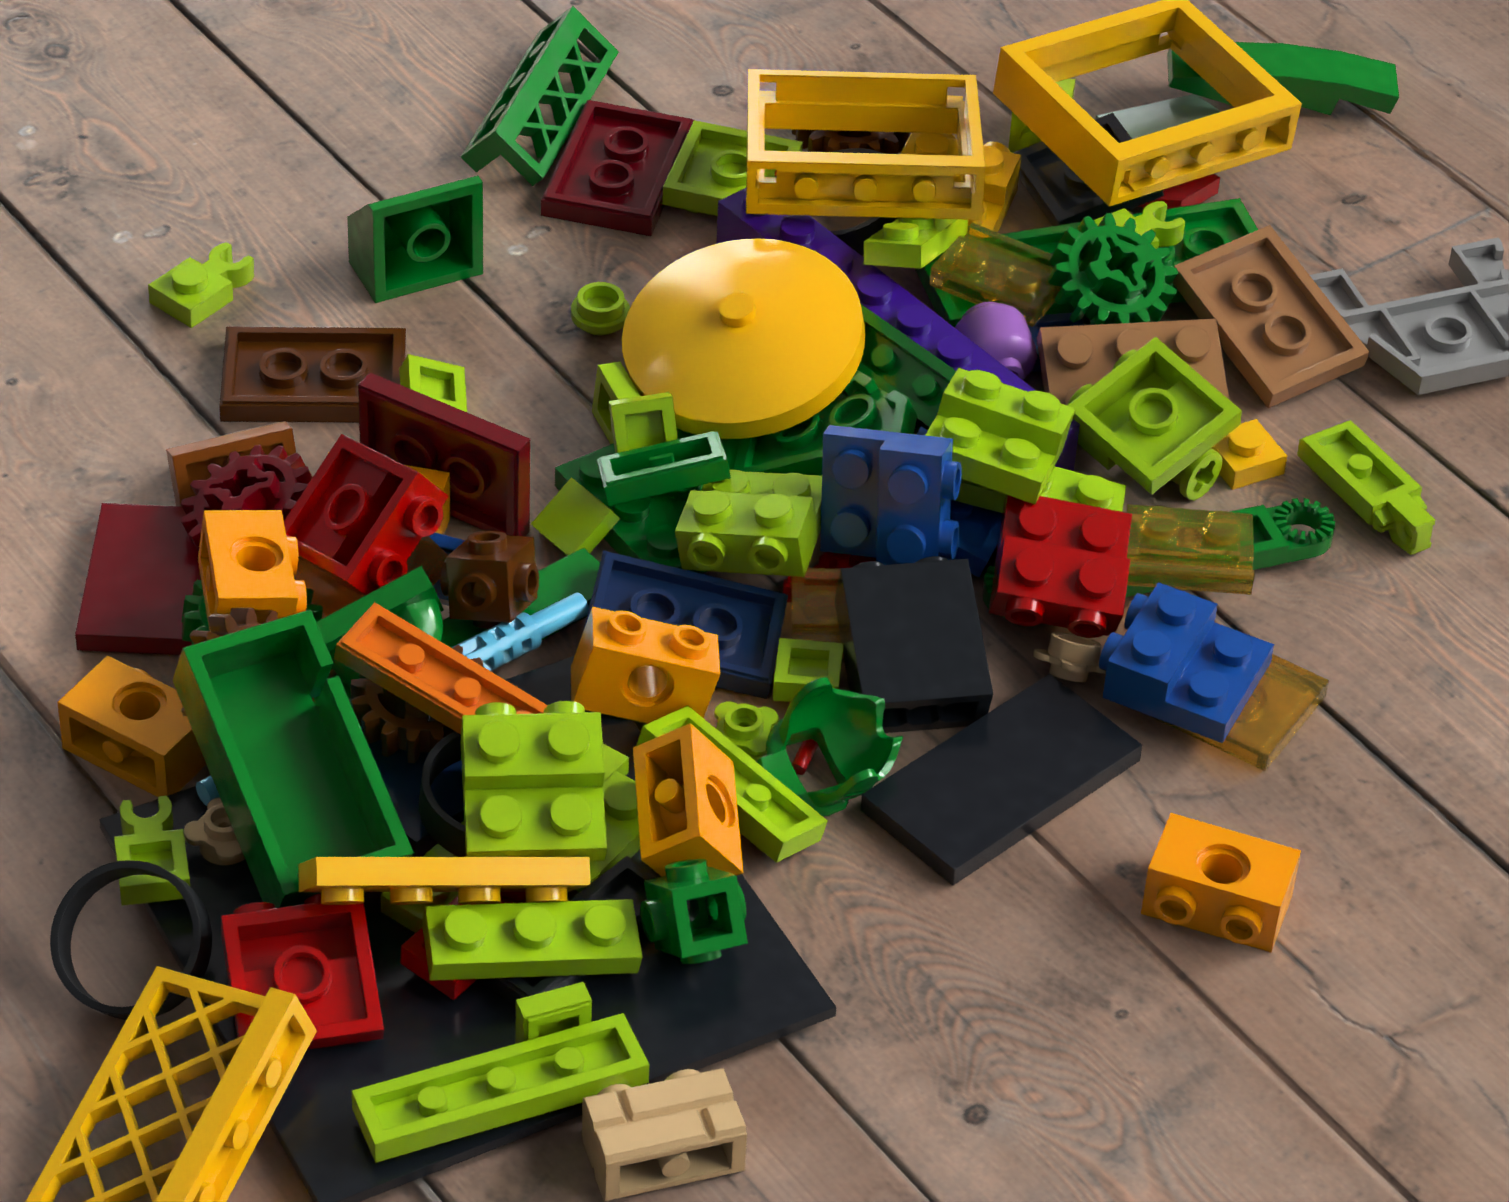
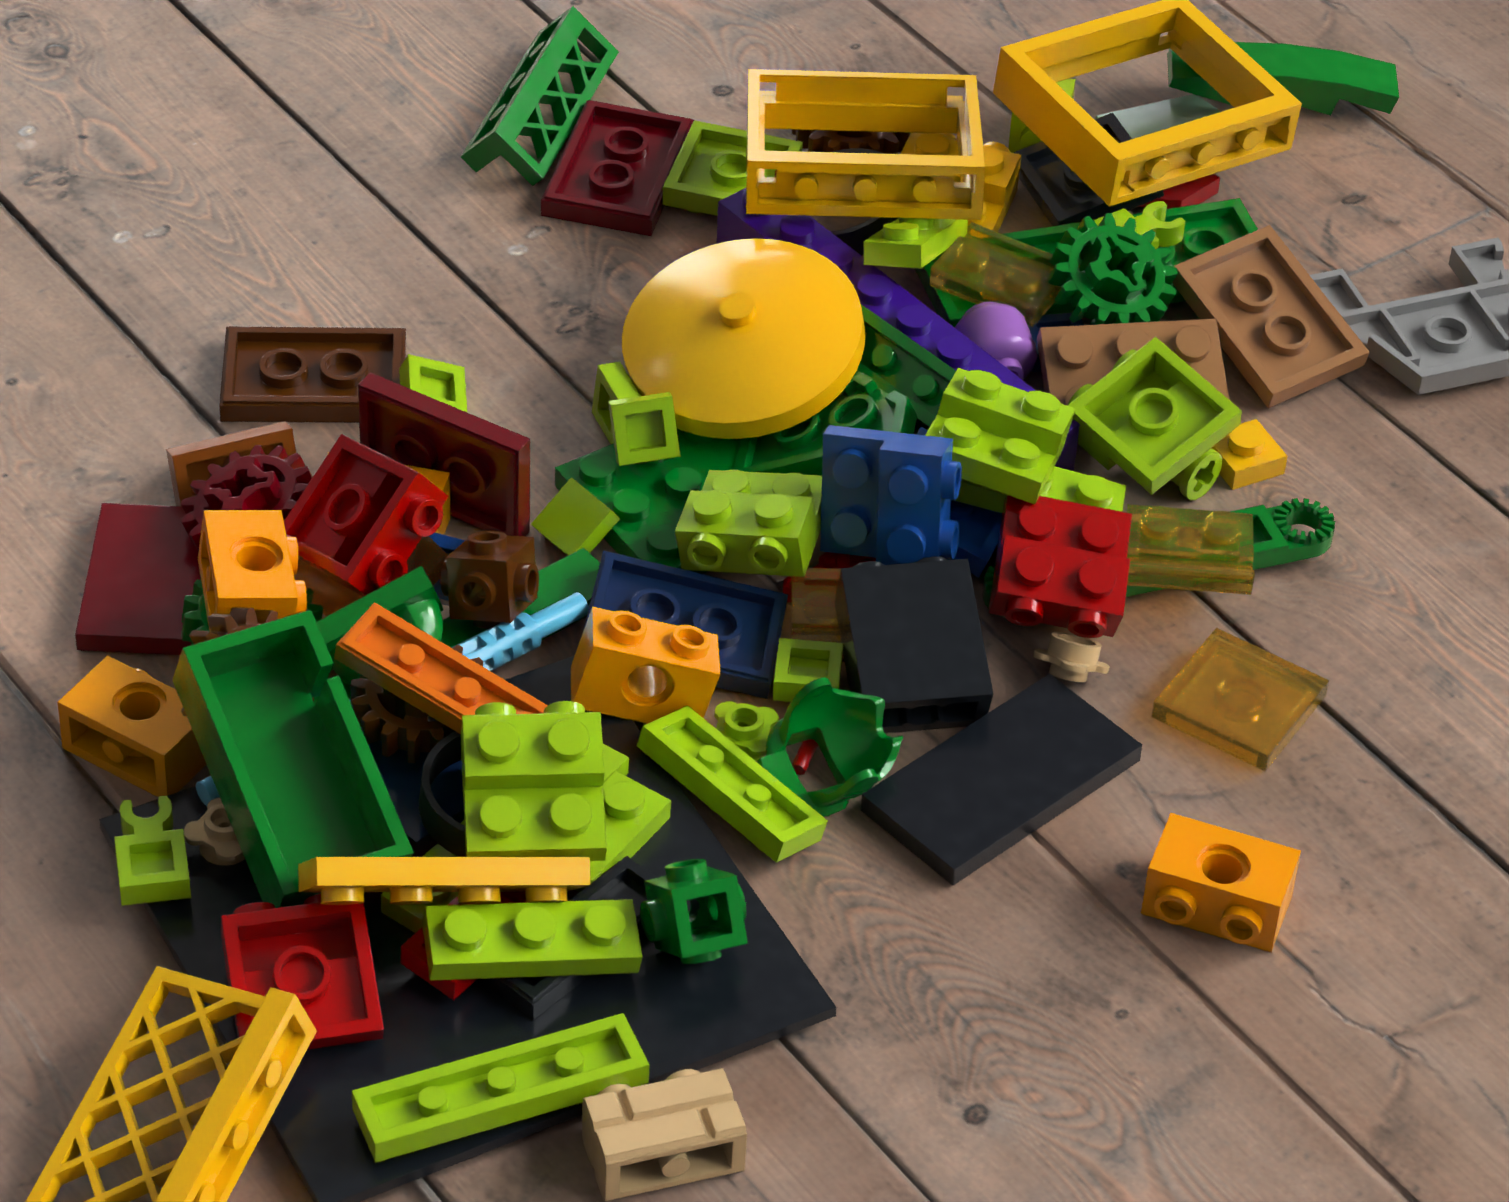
(76, 899): black tyre -> none
(199, 290): lime plate -> none
(418, 239): green slope -> none
(552, 1011): lime tile -> none
(599, 308): lime plate -> none
(663, 468): green tile -> none
(686, 802): light orange brick -> none
(1182, 663): blue plate -> none
(1370, 483): lime hinge -> none

